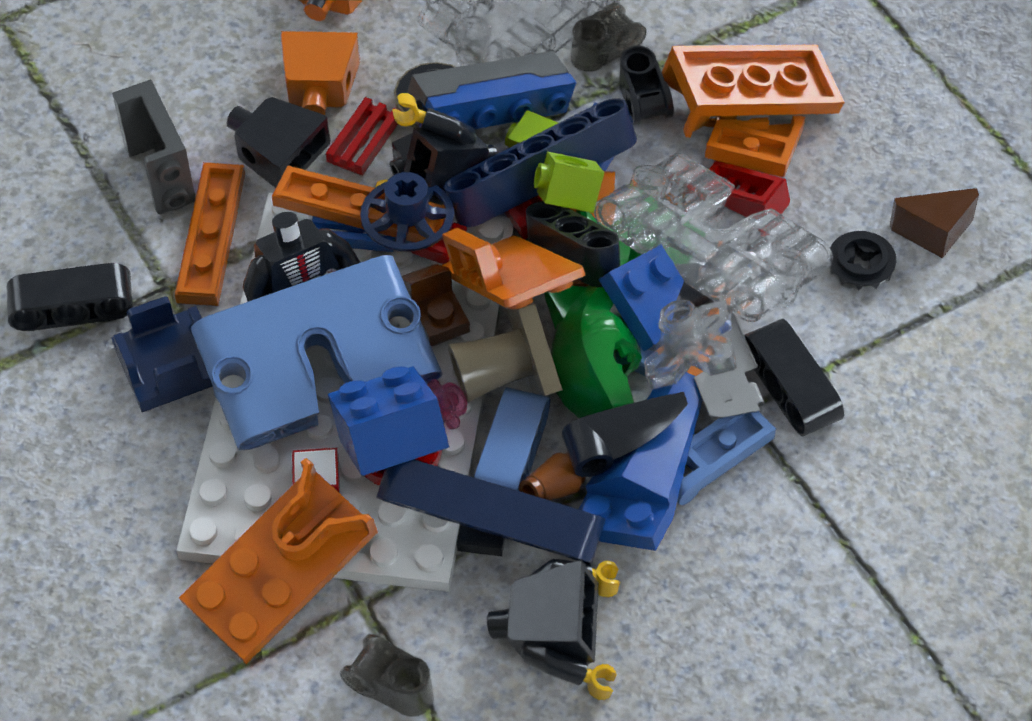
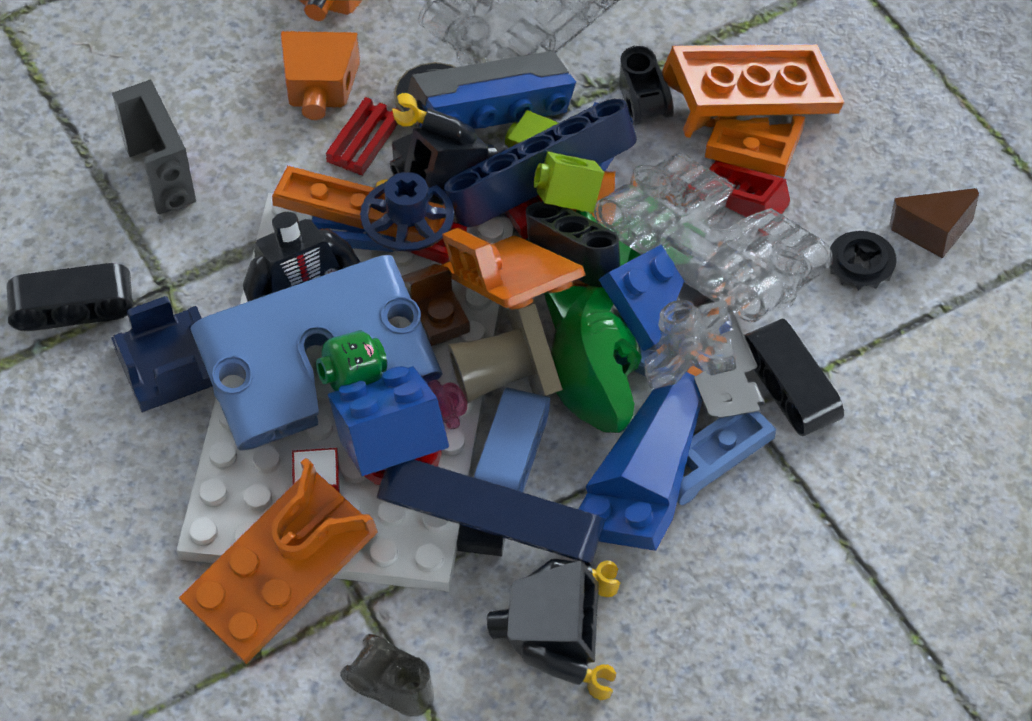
(210, 234): orange tile -> none
(278, 137): black torso -> none
(351, 359): none -> green head
(553, 479): dark orange cone -> none
(603, 37): clear smoke piece -> none
(609, 434): black piece -> none

